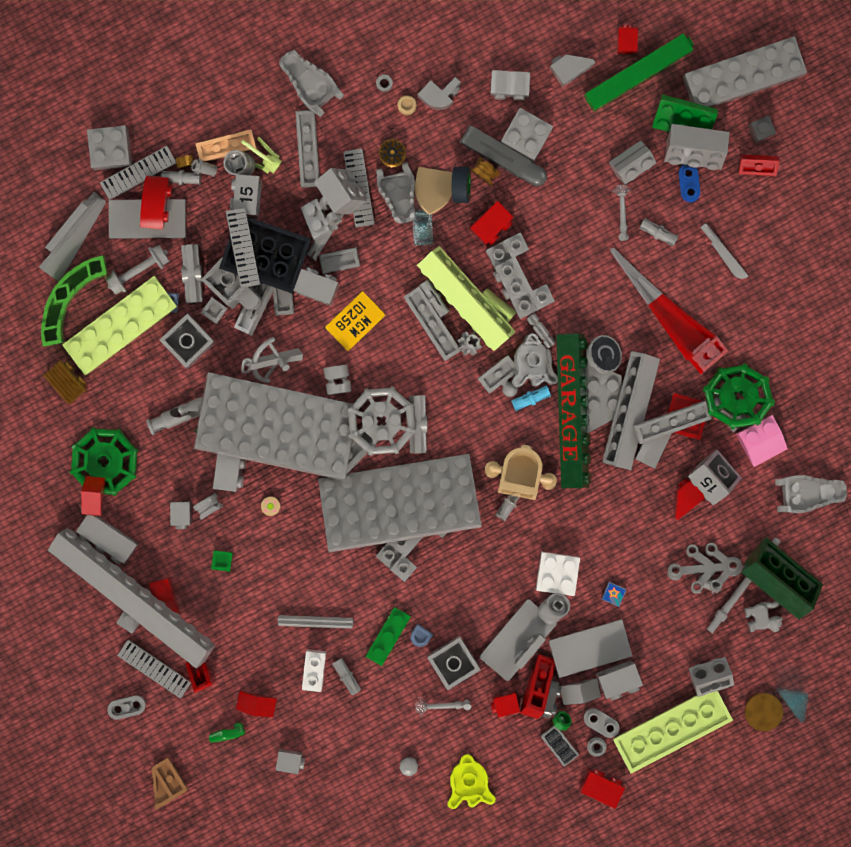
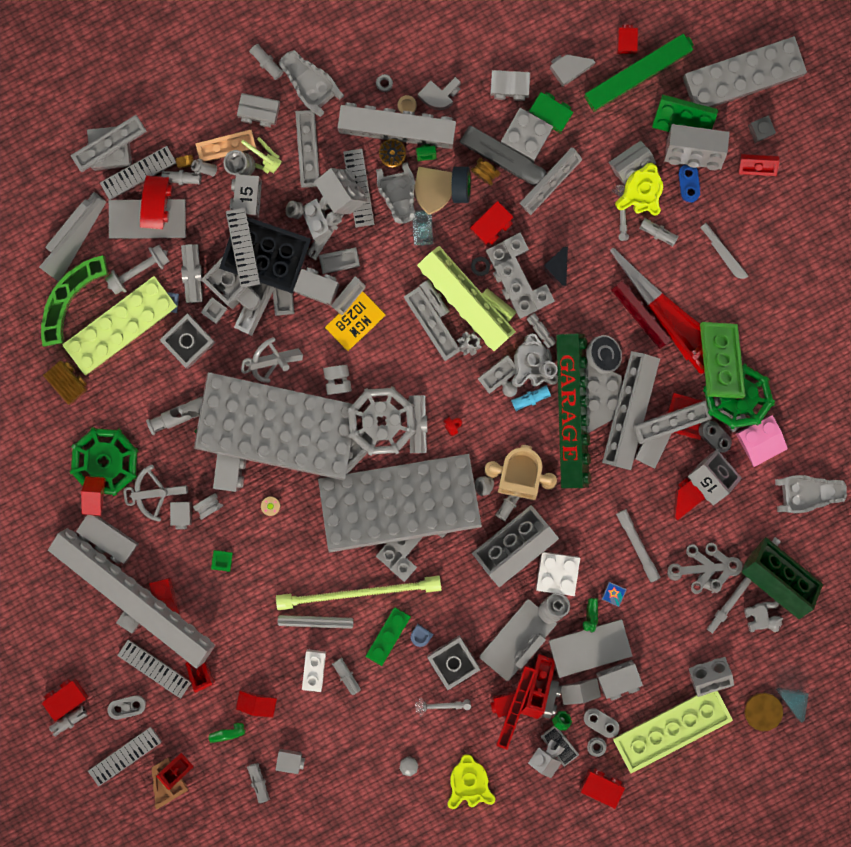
(65, 699): none -> red brick
(68, 721): none -> light grey pin
(108, 143): none -> light grey tile
(124, 756): none -> light grey tile
(161, 492): none -> light grey piece
(174, 771): none -> red slope
(258, 109): none -> light grey brick
(258, 783): none -> light grey pin
(266, 61): none -> light grey pin
(287, 601): none -> yellowish green hose
(294, 209): none -> light grey bush
(348, 295): none -> light grey tile
(397, 126): none -> light grey brick
(426, 152): none -> green plate
(451, 425): none -> red tile
(484, 485): none -> light grey tile
(486, 271): none -> black piece
(515, 546): none -> light grey brick
(516, 707): none -> red piece
(545, 760): none -> light grey brick
(551, 111): none -> green brick
(551, 181): none -> light grey tile
(551, 366): none -> light grey plate
(557, 267): none -> black slope
(591, 615): none -> green arm
(628, 526): none -> light grey piece
(640, 314): none -> dark red plate
(642, 191): none -> neon yellow tile
(716, 437): none -> dark grey plate
(722, 360): none -> bright green tile

